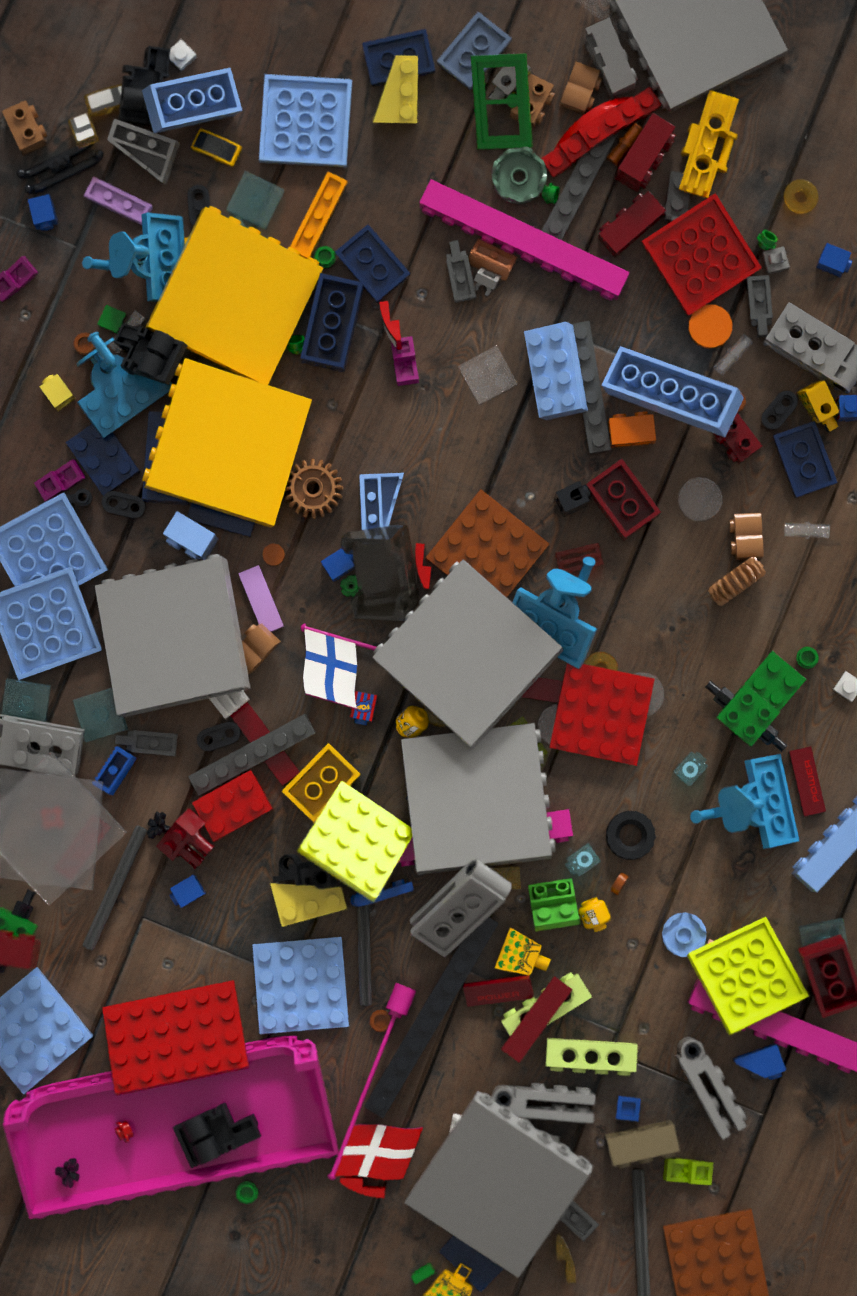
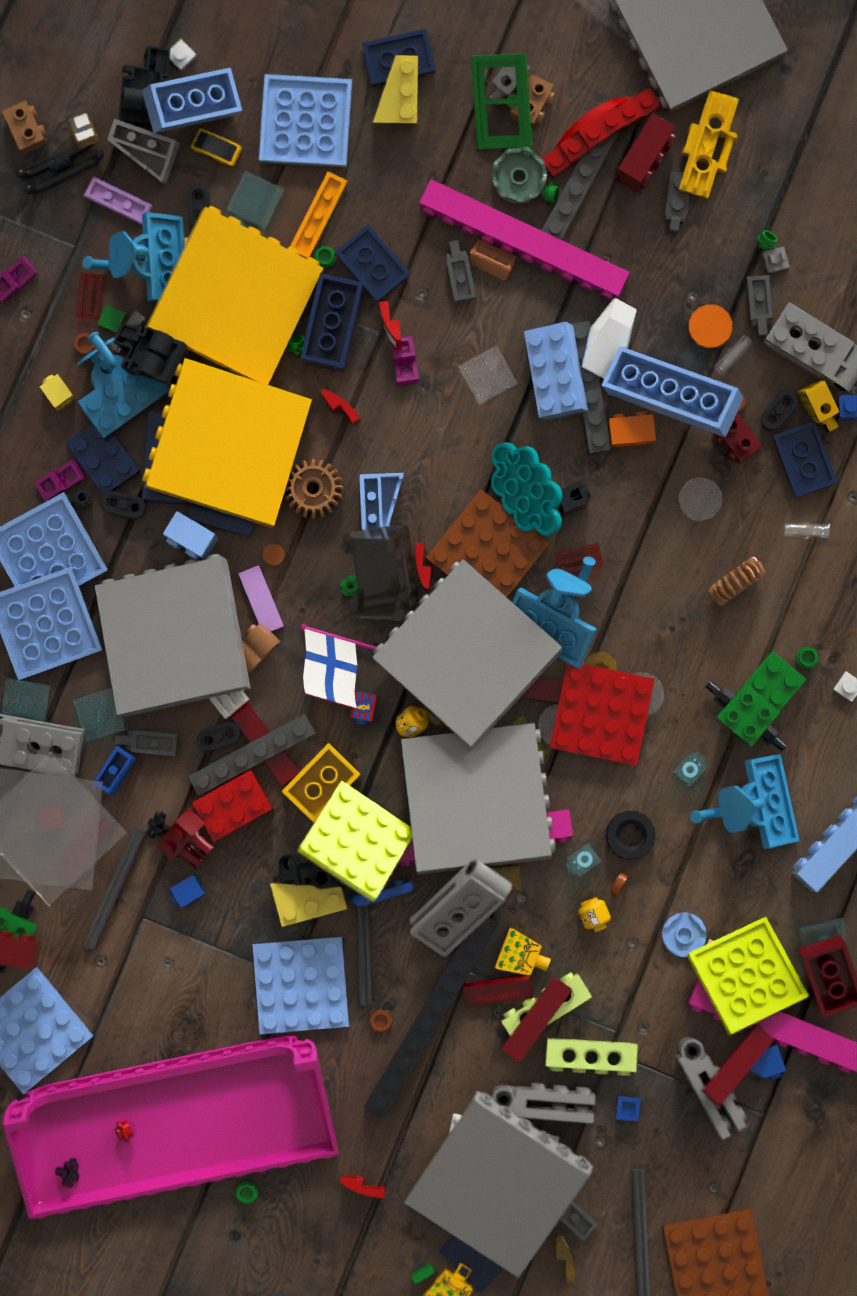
(43, 212): blue brick -> none
(91, 277): none -> clear red tile
(103, 100): slope -> none
(175, 1037): red plate -> none
(214, 1134): black plate -> none
(336, 403): none -> red slope
(338, 564): blue brick -> none
(376, 1148): flag -> none
(476, 39): sand blue plate -> none
(486, 278): light grey tile -> none
(526, 489): none -> teal plate
(553, 904): bright green brick -> none
(580, 88): medium nougat brick -> none
(607, 335): none -> white piece
(609, 58): light grey wedge -> none
(623, 499): dark red brick -> none
(624, 144): dark orange pin -> none
(631, 223): dark red brick -> none
(642, 1143): dark tan brick -> none
(688, 1171): lime slope -> none
(701, 254): red plate -> none
(737, 1065): none -> dark red tile
(747, 536): medium nougat brick -> none
(806, 187): clear yellow piece -> none
(807, 781): dark red tile -> none
(834, 260): blue brick -> none

